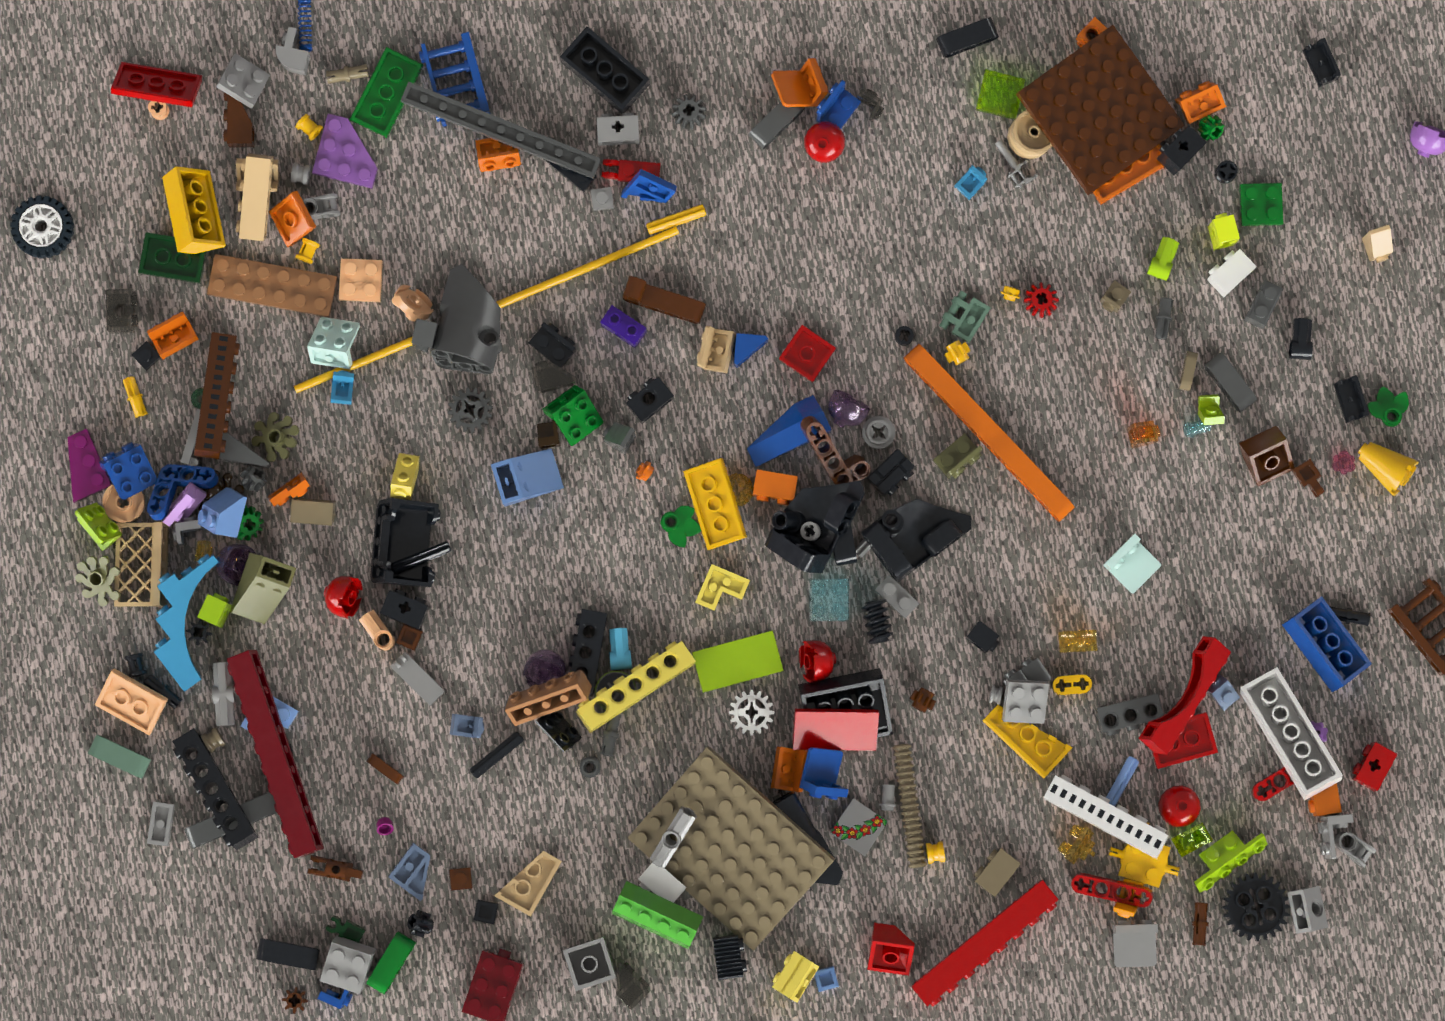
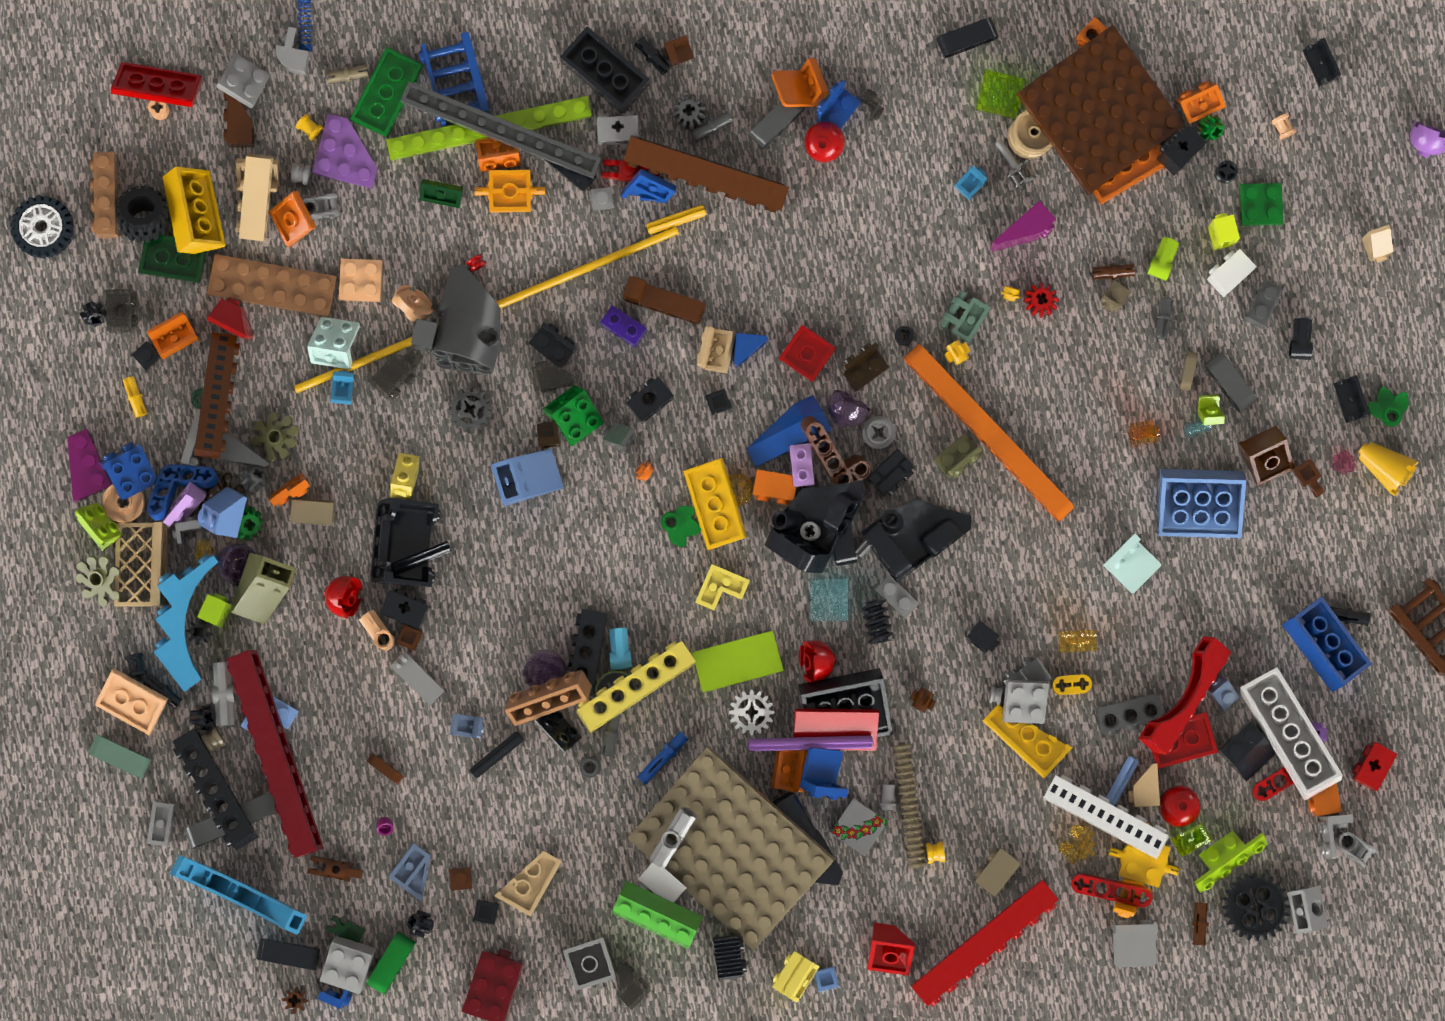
(93, 314): none -> black gear
(106, 194): none -> medium nougat brick
(142, 200): none -> black tyre
(202, 717): none -> black gear
(231, 318): none -> red slope
(239, 893): none -> dark azure arch
(307, 251): yellow bush -> none
(396, 373): none -> clear smoke hinge
(441, 193): none -> dark green plate
(457, 135): none -> lime plate
(476, 263): none -> red bush
(509, 191): none -> light orange plate
(652, 55): none -> black pin
(670, 750): none -> blue pin
(678, 50): none -> reddish brown panel
(706, 173): none -> reddish brown brick
(712, 126): none -> dark grey pin
(718, 402): none -> black tile
(802, 465): none -> lavender bracket
(805, 743): none -> medium lavender axle
(864, 367): none -> dark brown bracket
(1030, 227): none -> magenta slope
(1113, 271): none -> reddish brown pin
(1145, 789): none -> tan slope
(1201, 503): none -> medium blue slope
(1247, 751): none -> black slope
(1283, 126): none -> light nougat bush

